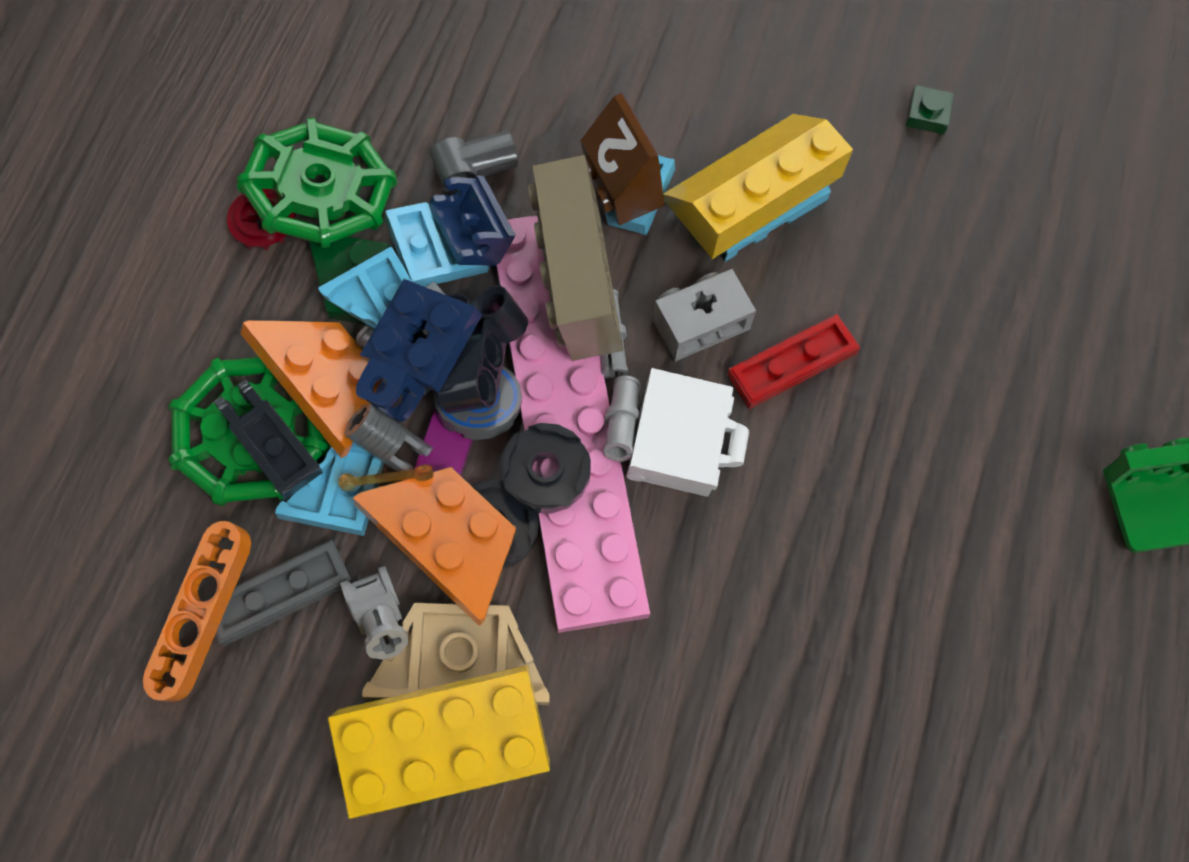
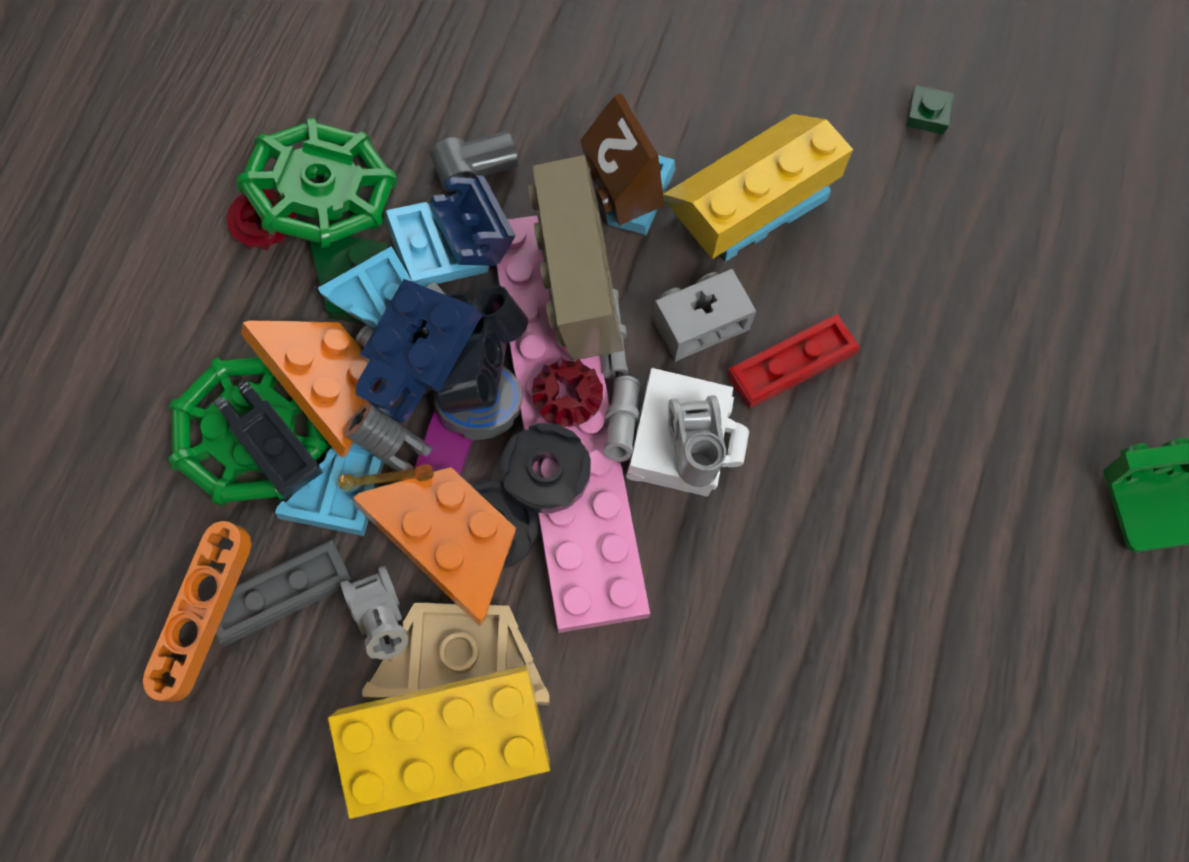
(565, 410): none -> dark red gear
(697, 430): none -> light grey piece

